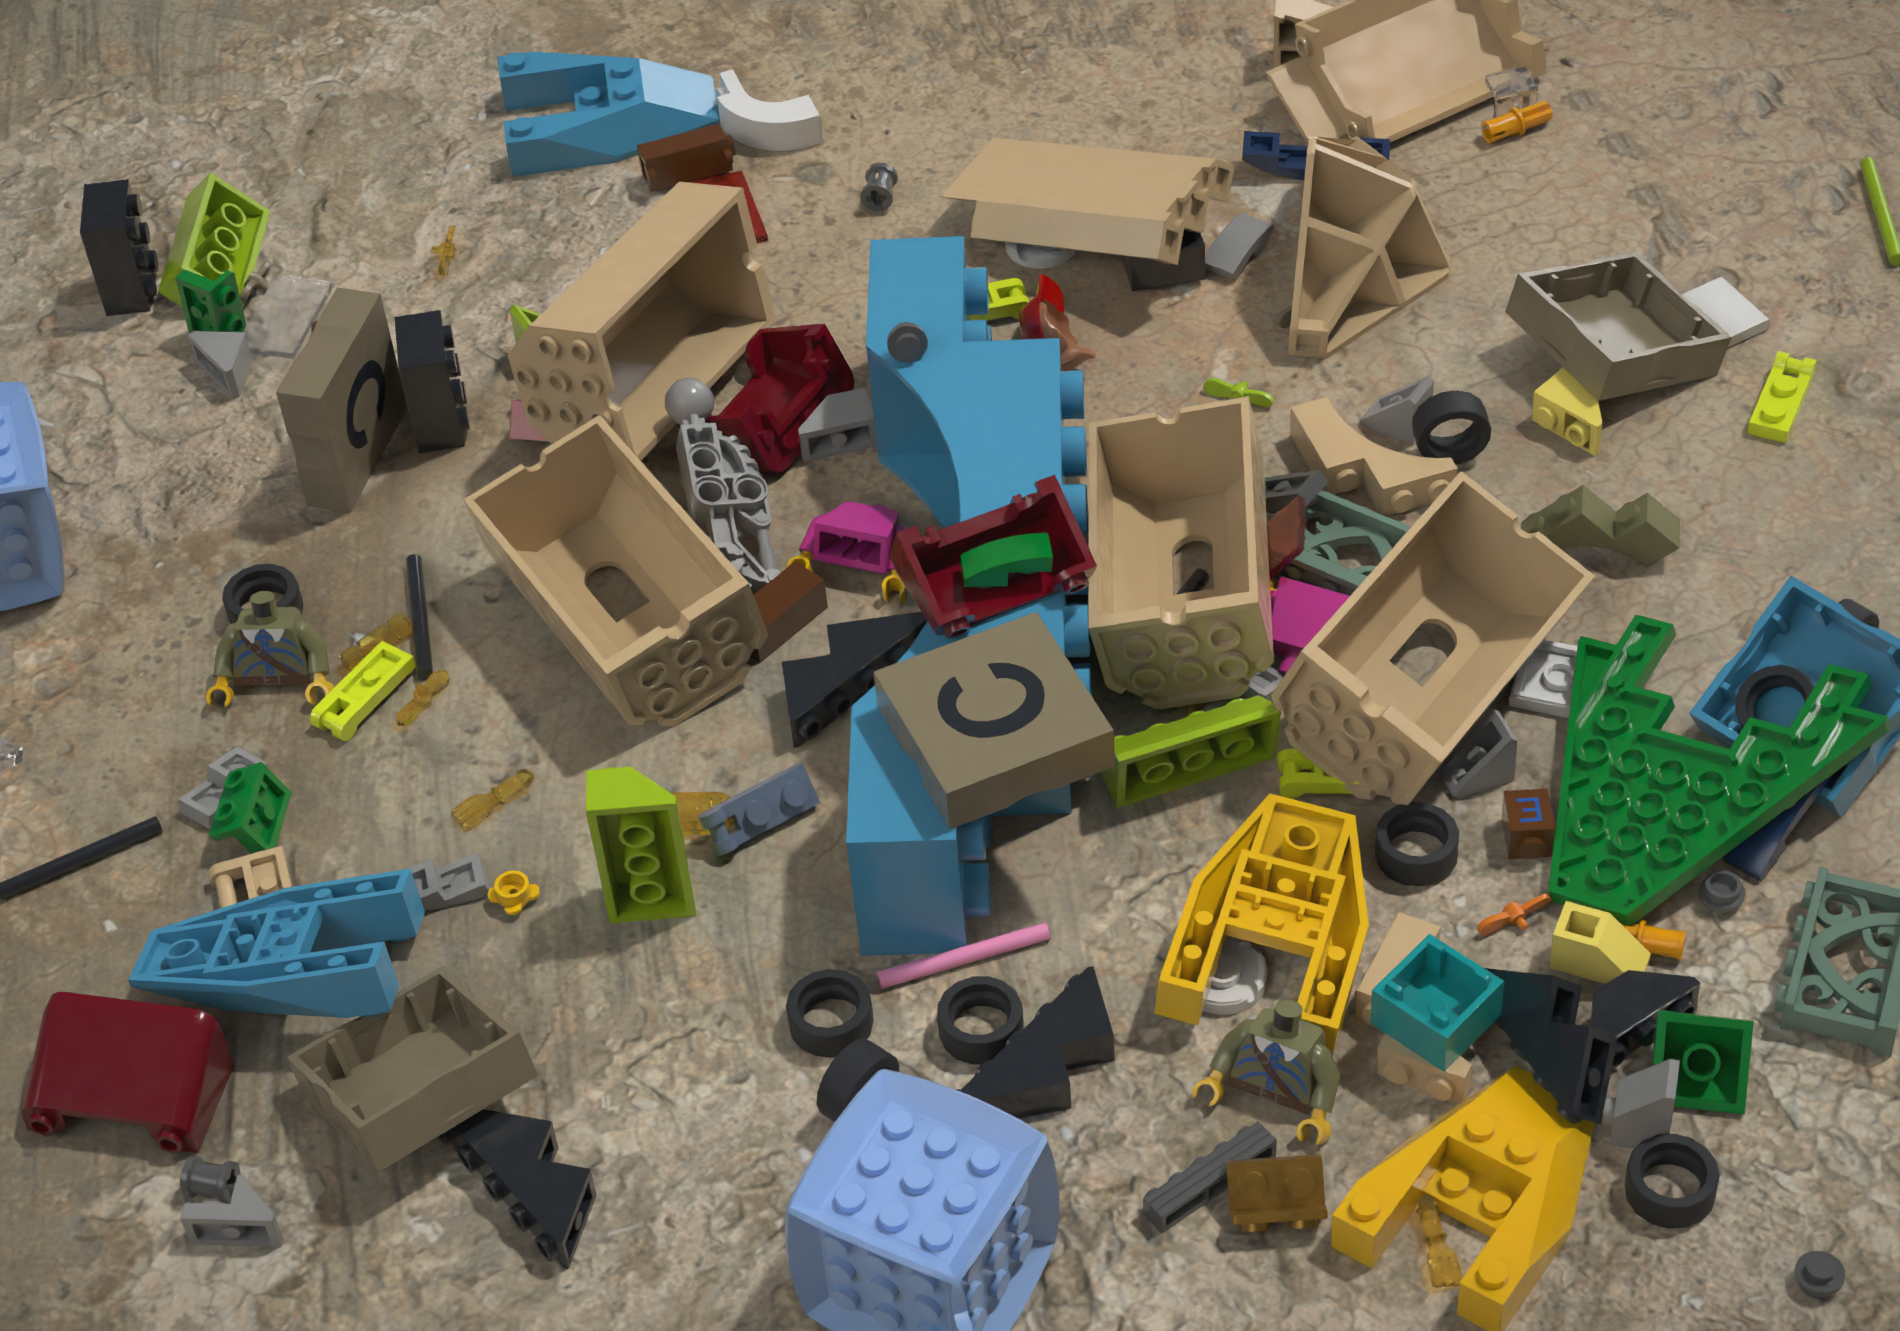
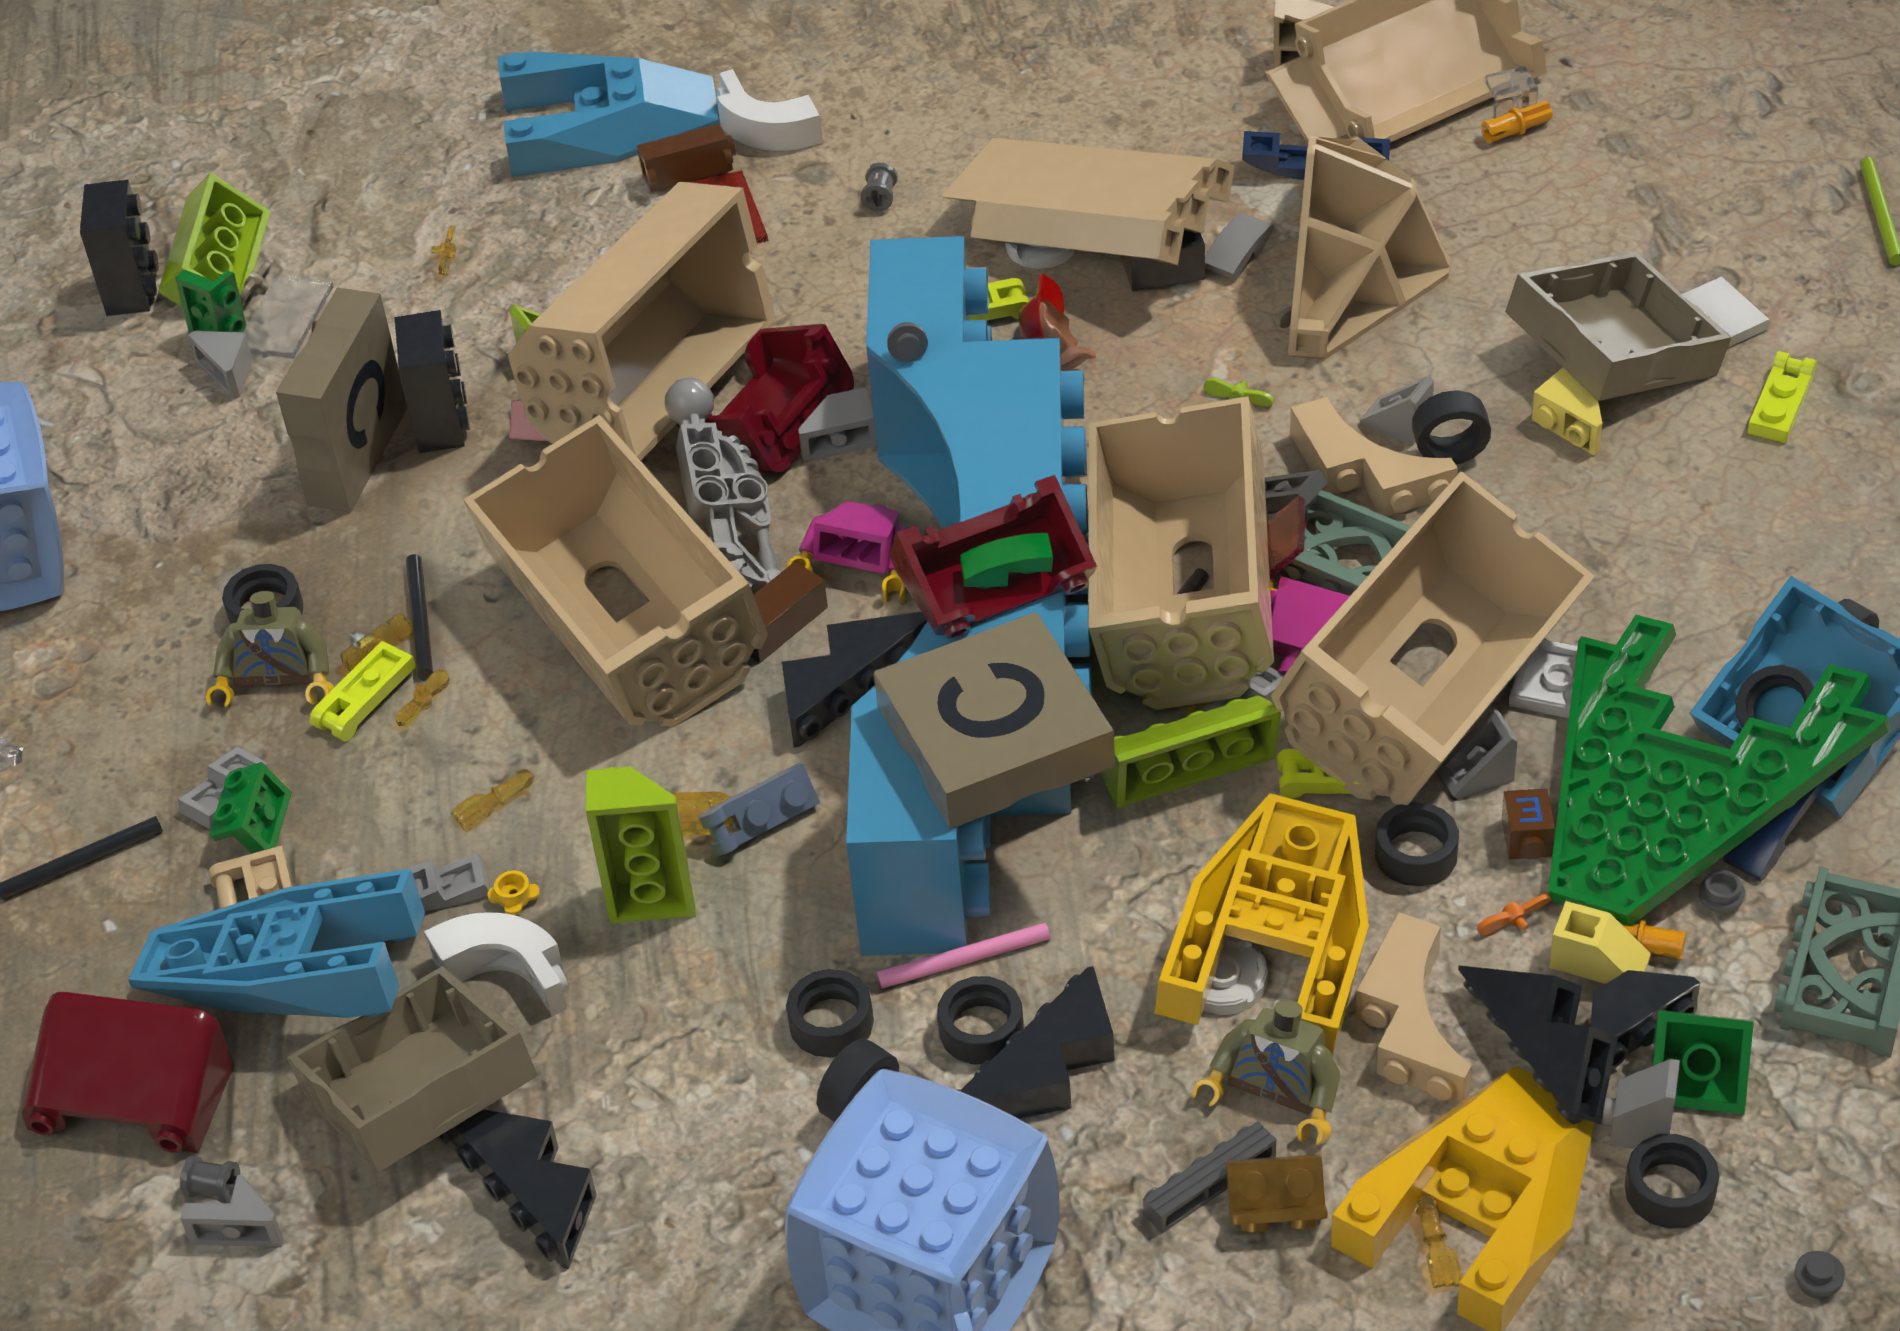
(501, 943): none -> white arch
(1436, 1002): teal container -> none
(1582, 519): olive arch -> none

